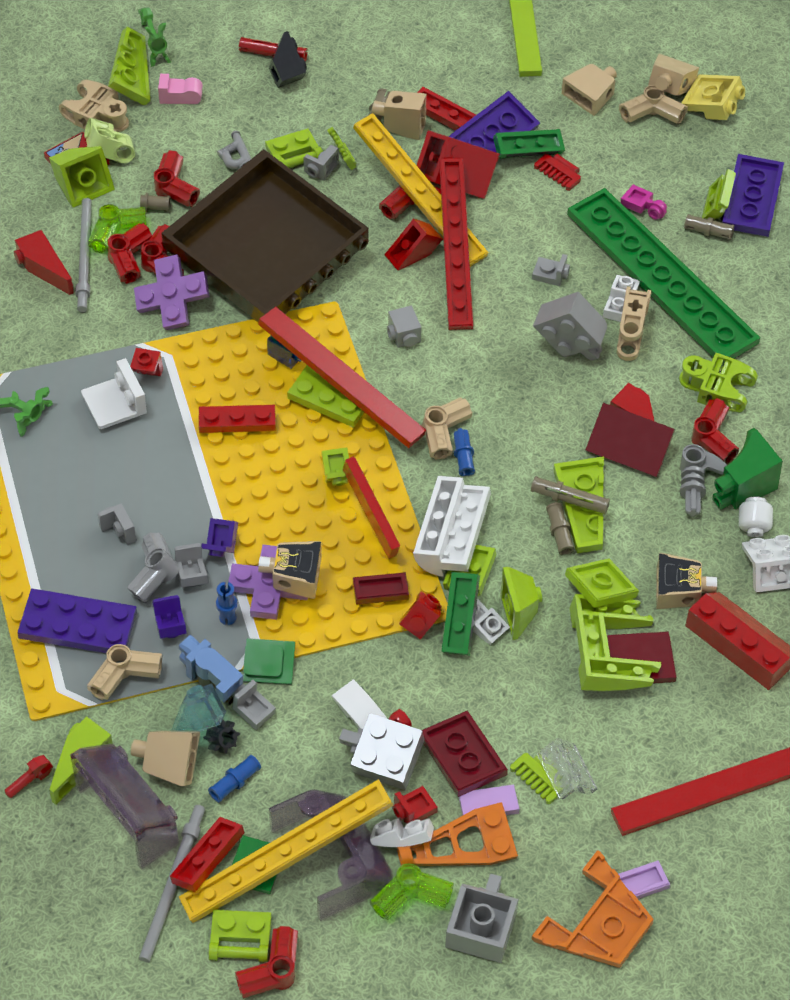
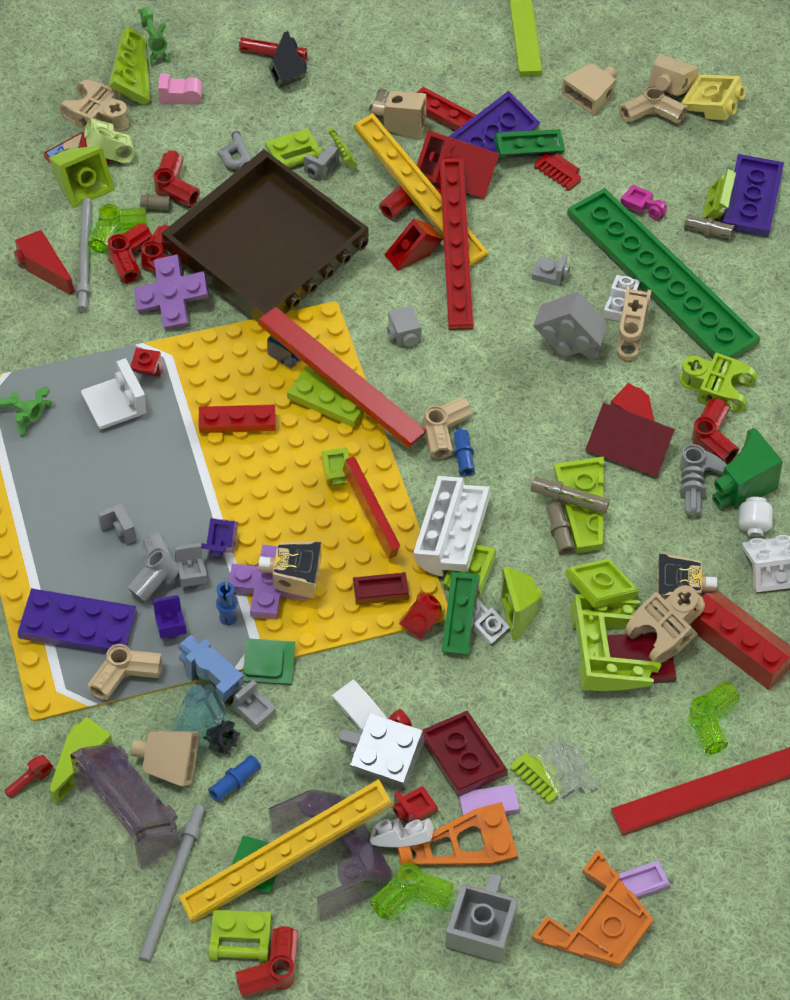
(207, 854): red plate -> none
(679, 614): none -> tan piece
(707, 725): none -> clear neon green piece

